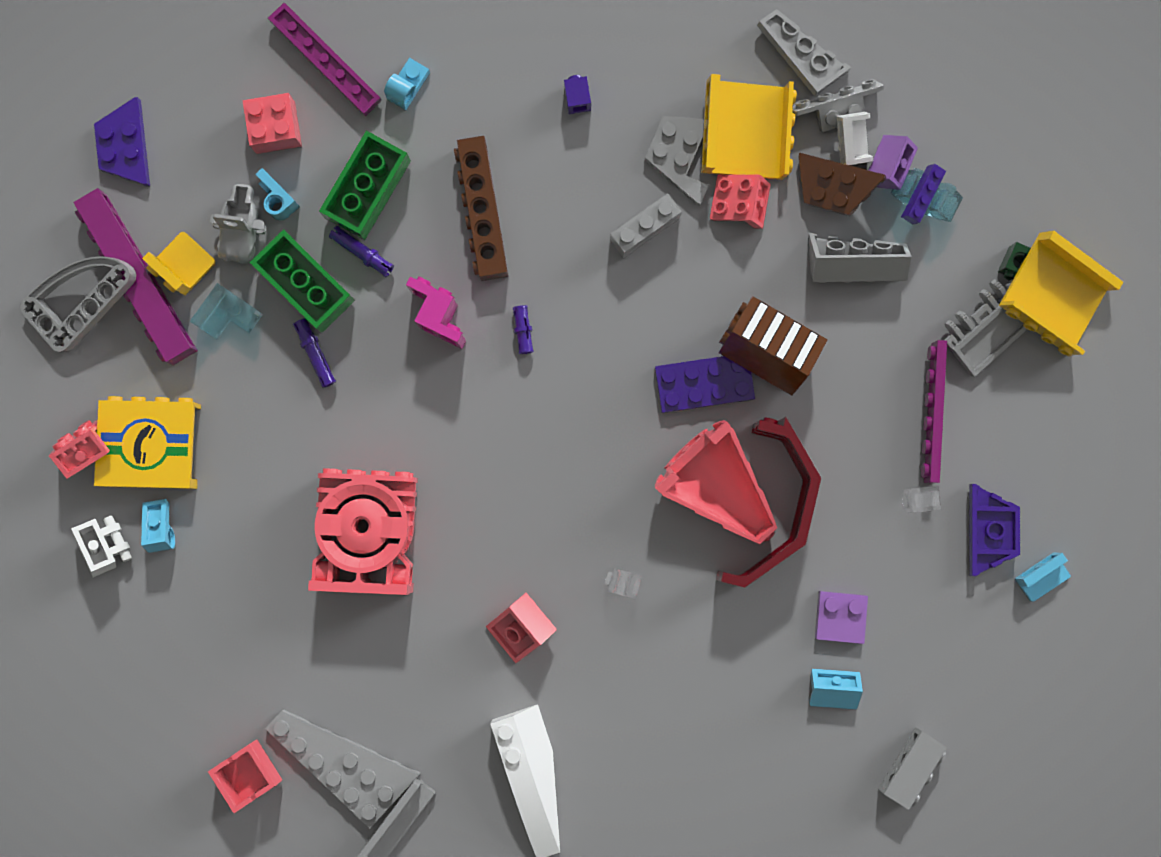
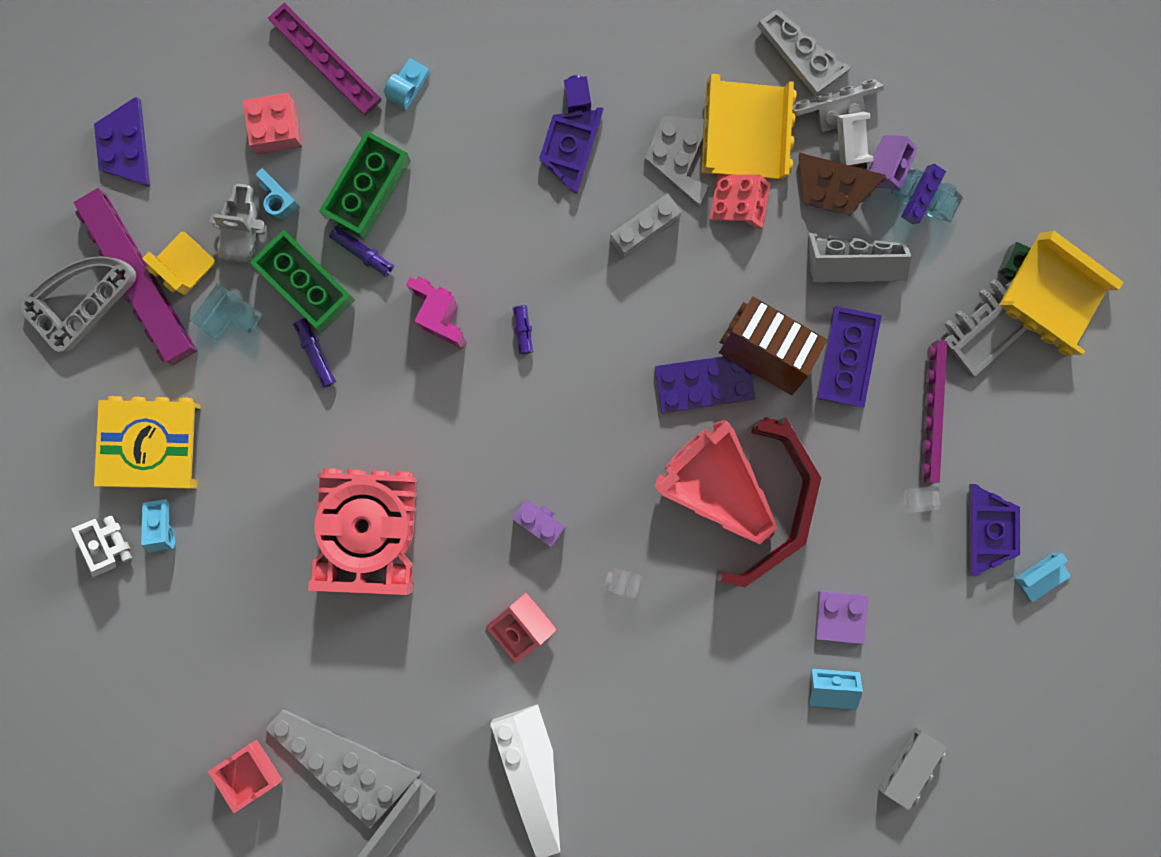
(78, 450): coral bracket -> none
(476, 149): reddish brown brick -> none
(539, 522): none -> medium lavender brick
(570, 145): none -> dark purple wing
(849, 357): none -> dark purple plate

